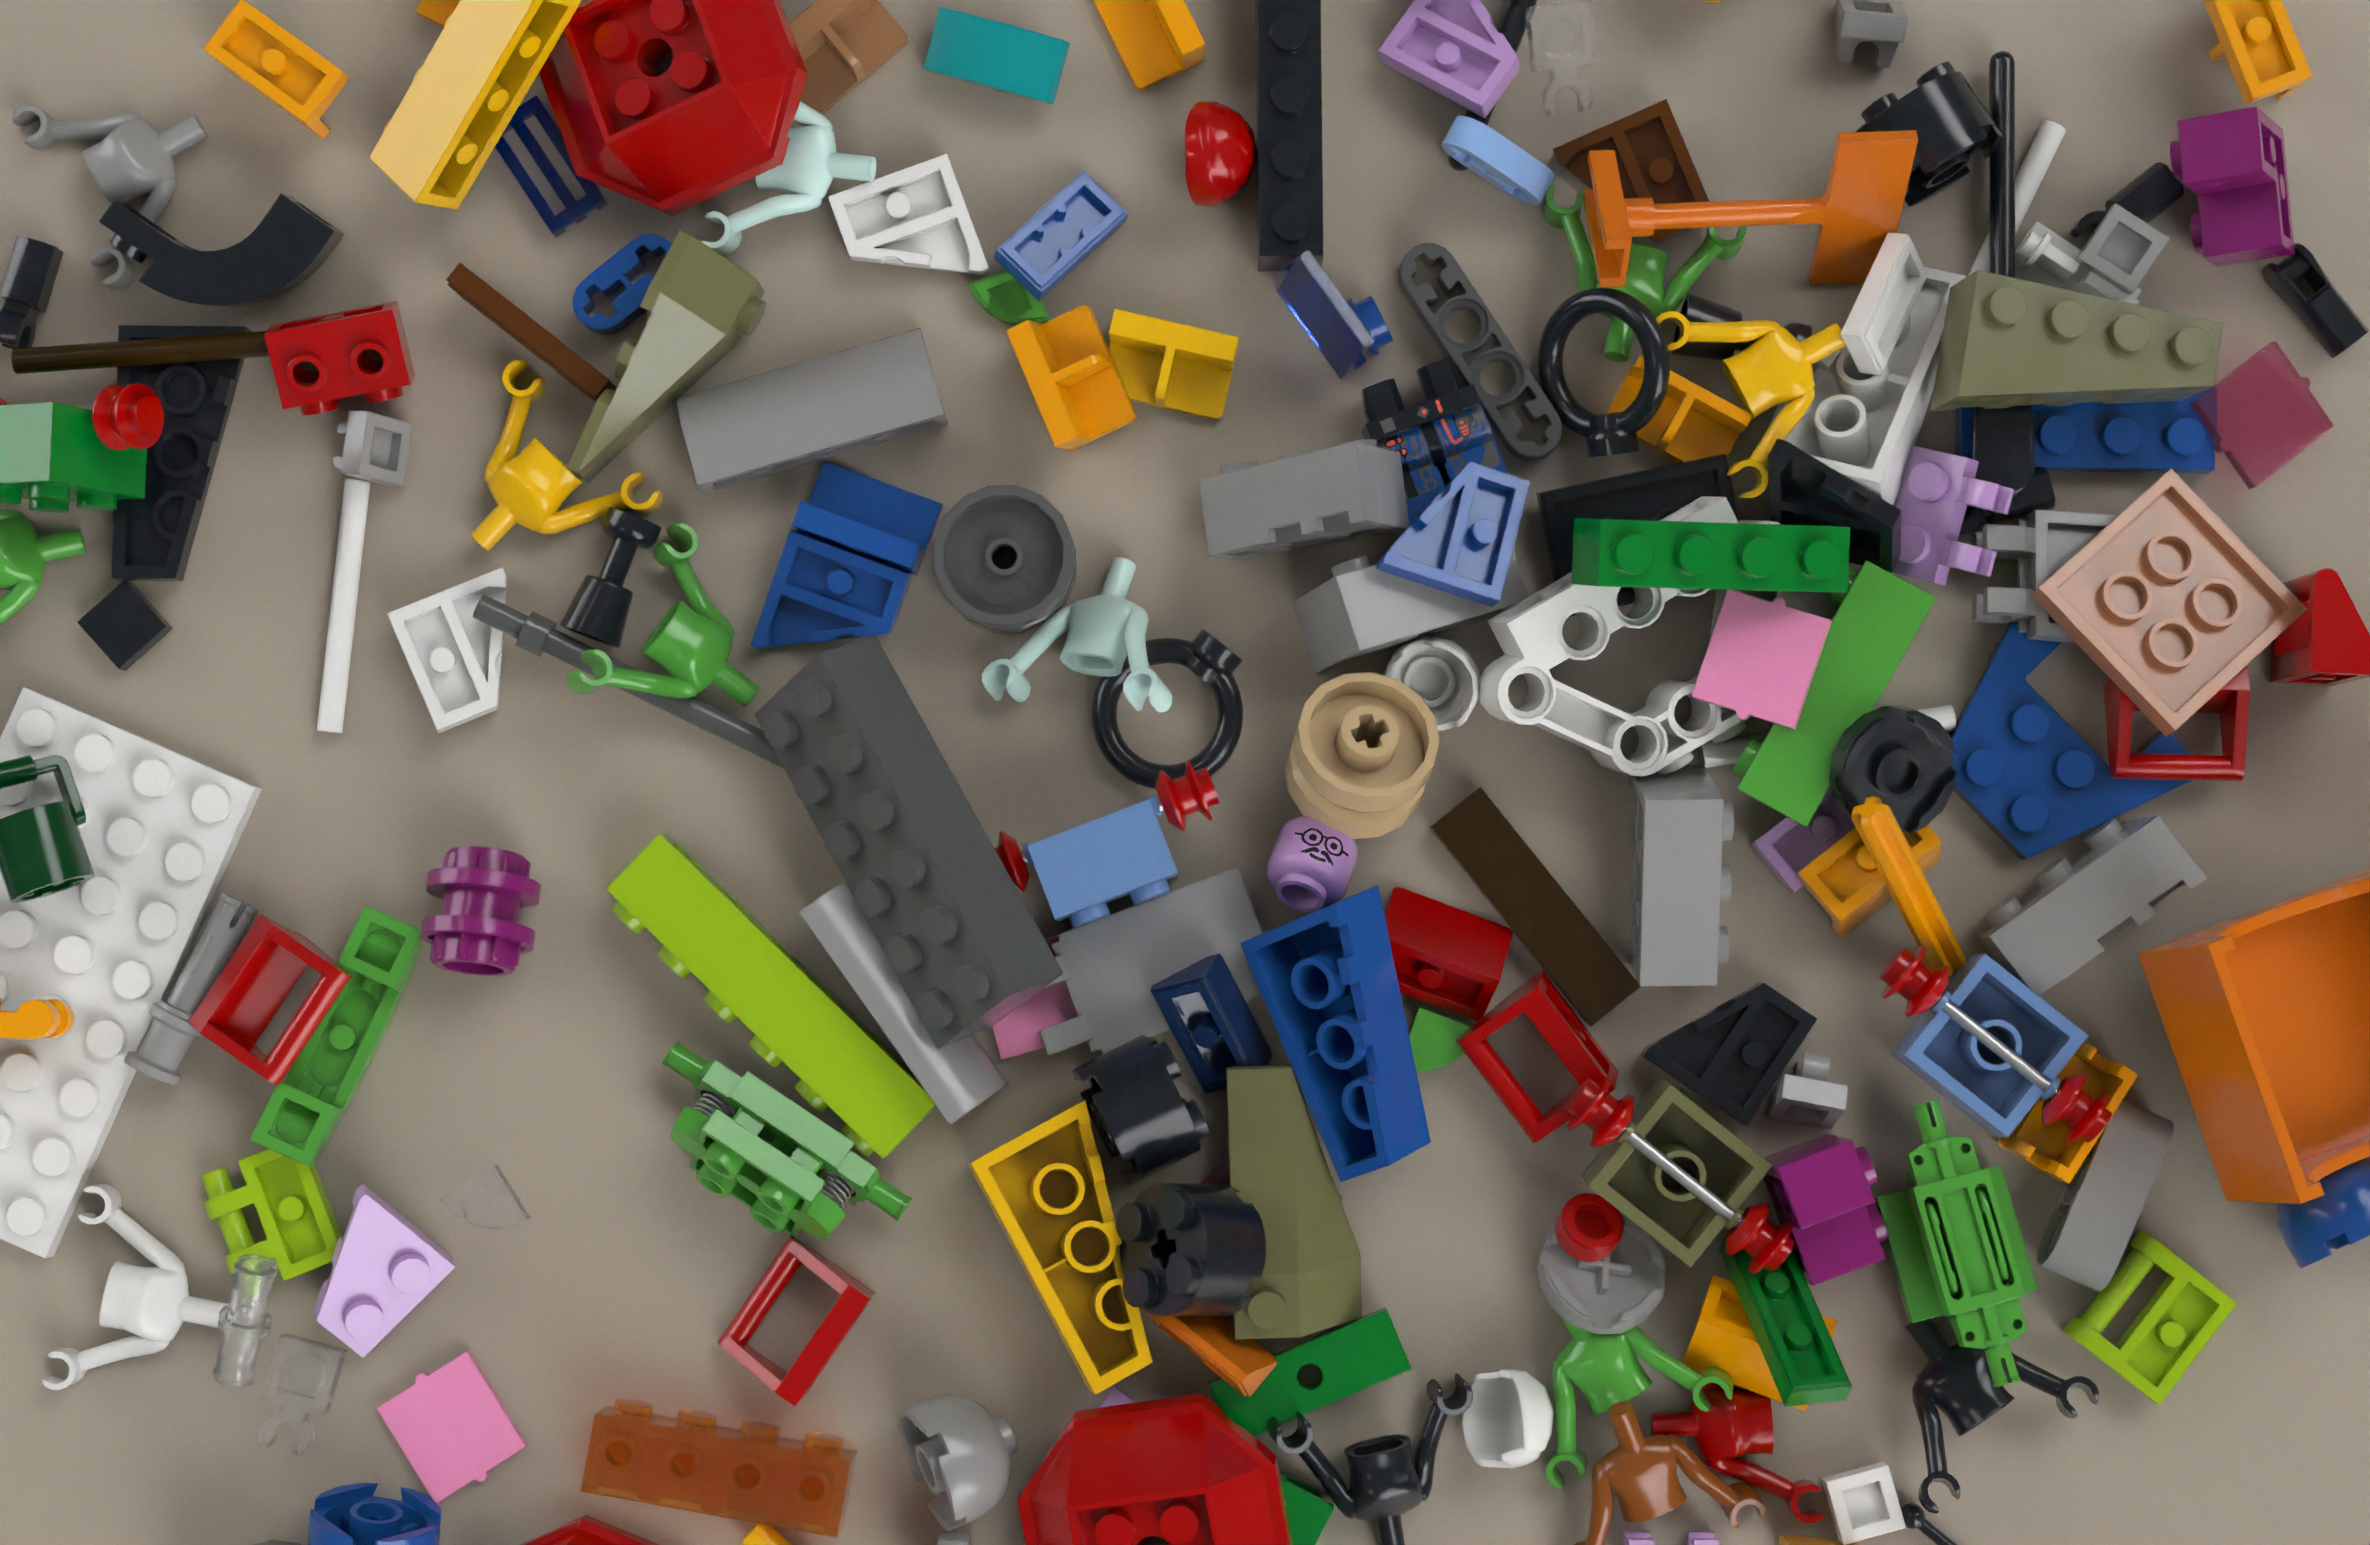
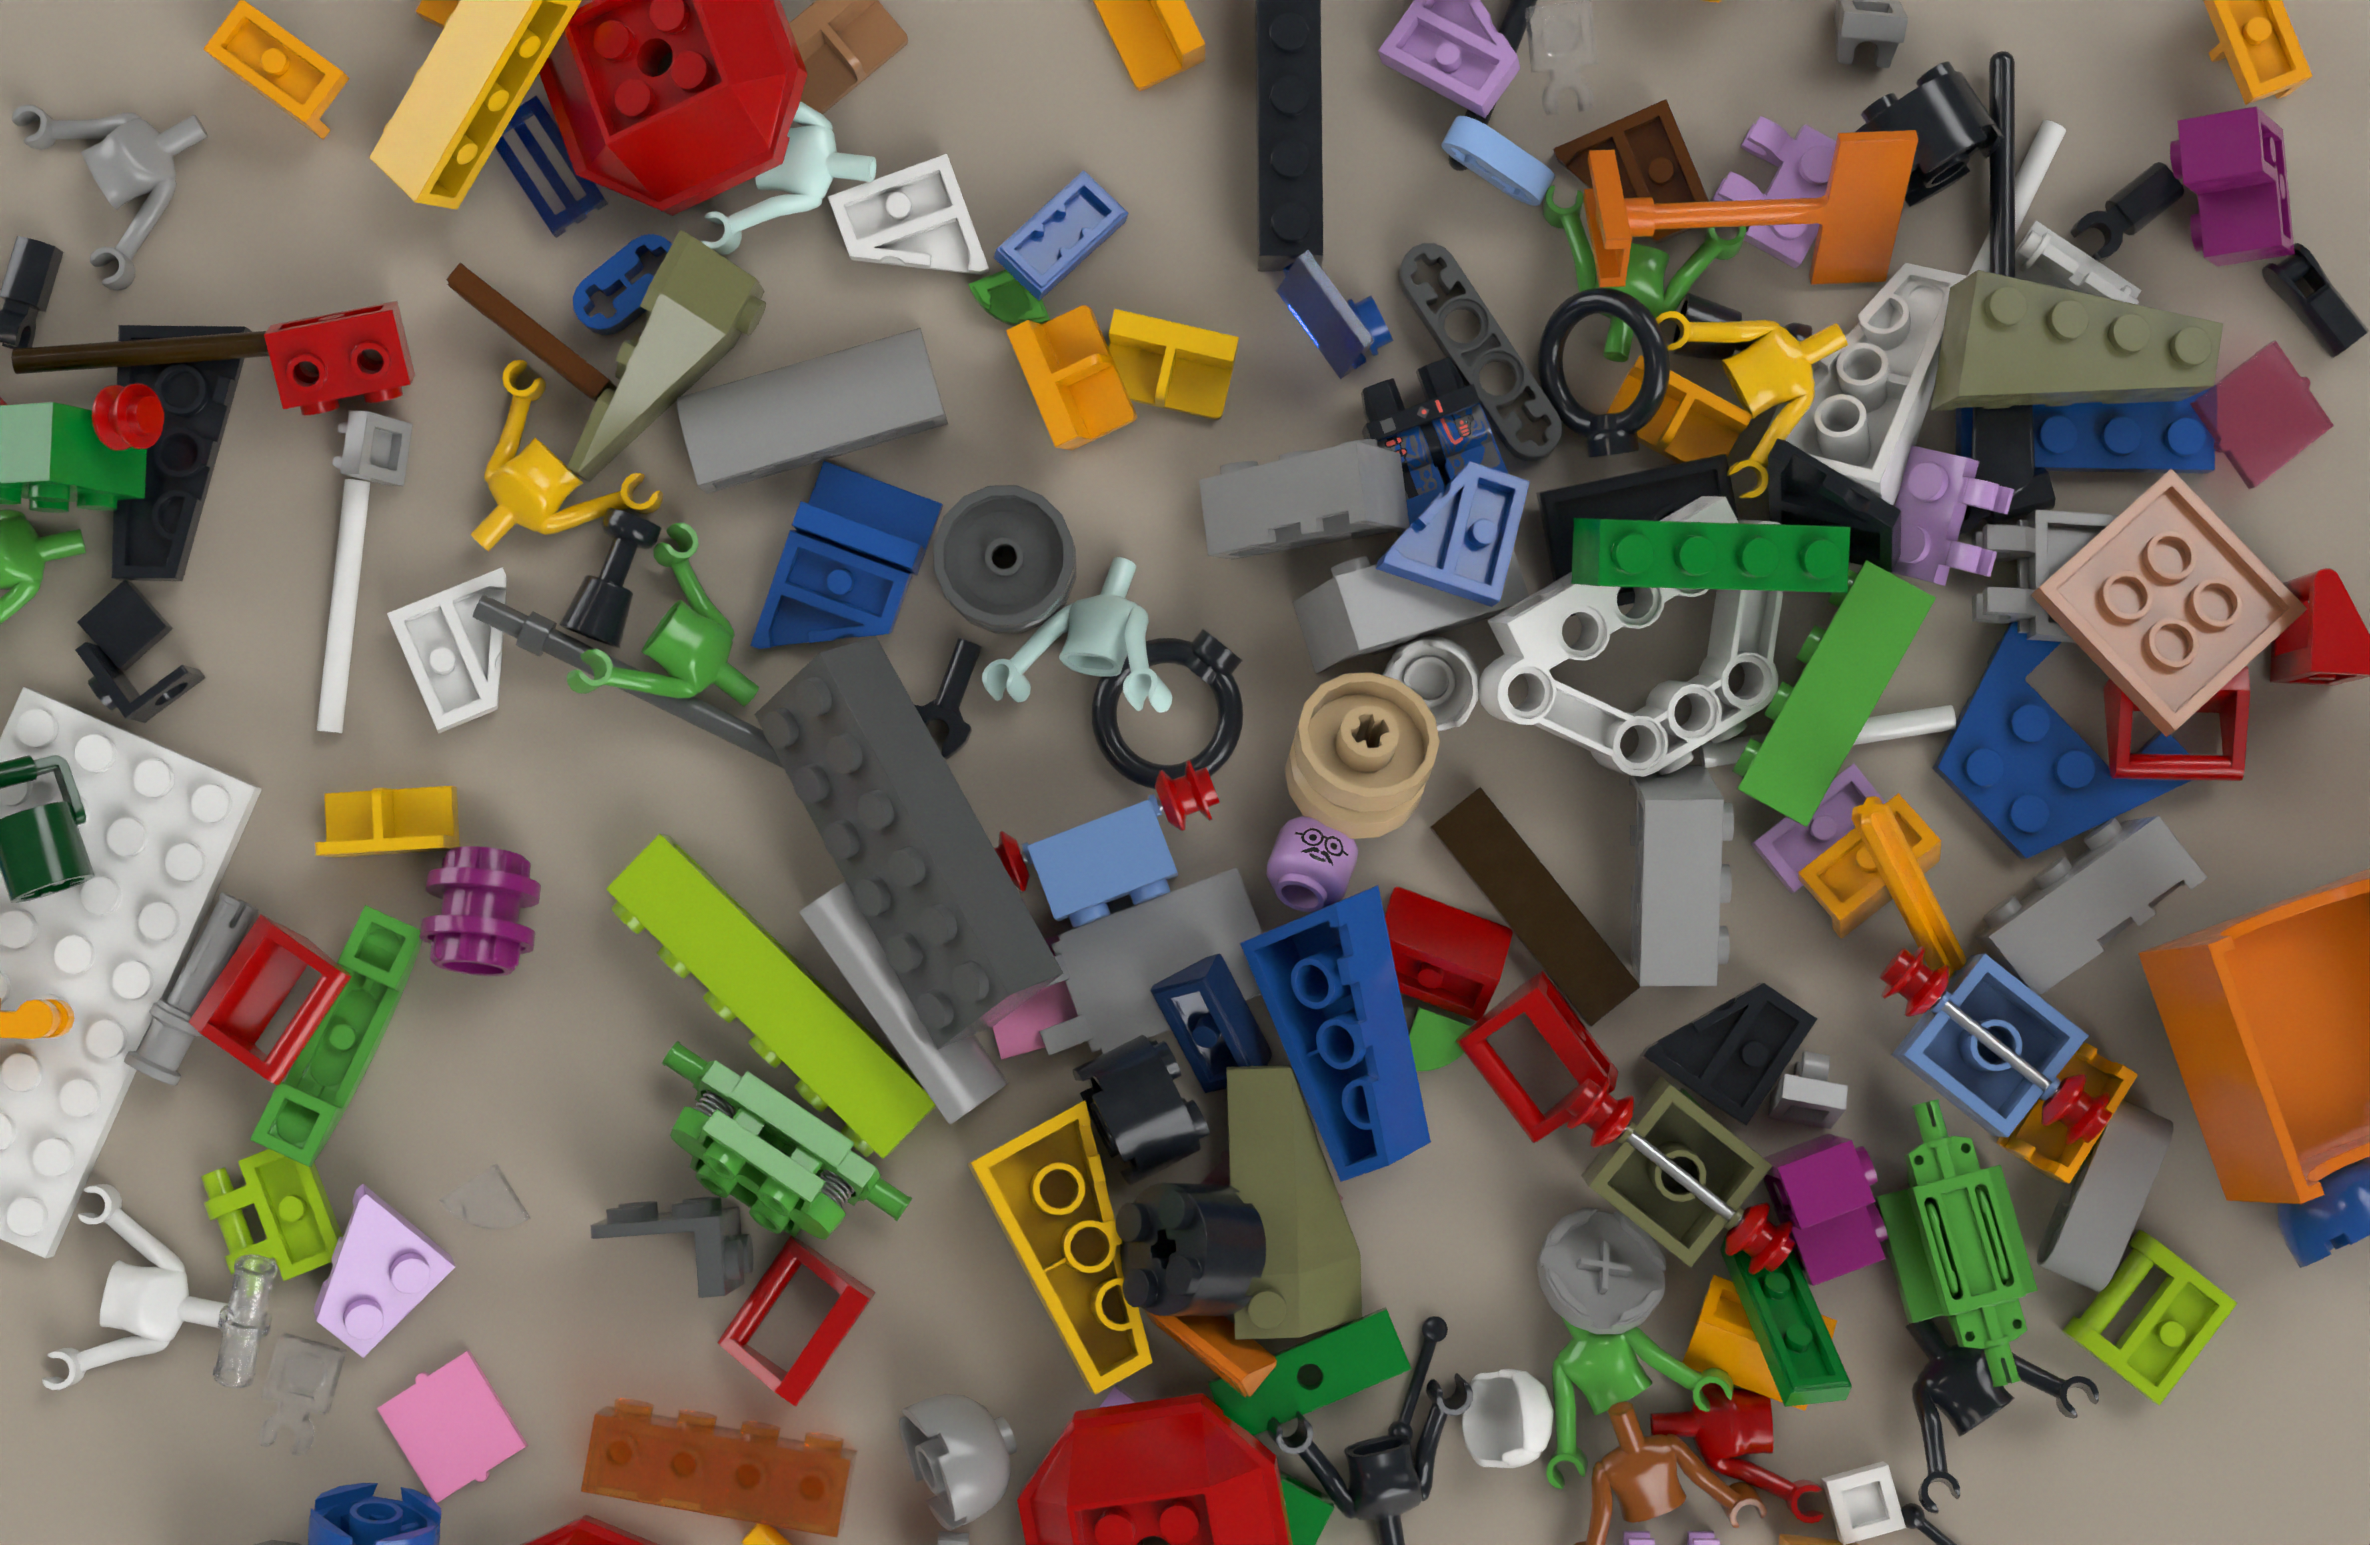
(117, 691): none -> black bracket
(265, 265): black arch -> none
(390, 822): none -> yellow panel
(719, 1246): none -> dark grey bracket
(950, 696): none -> black bar
(996, 55): teal slope -> none
(1217, 153): red piece -> none
(1434, 1330): none -> black hinge
(1589, 1227): red tile -> none
(1761, 659): bright pink piece -> none
(1801, 173): none -> lavender plate
(1884, 303): white tile -> none
(1896, 758): black tile -> none
(2122, 249): light grey tile -> none

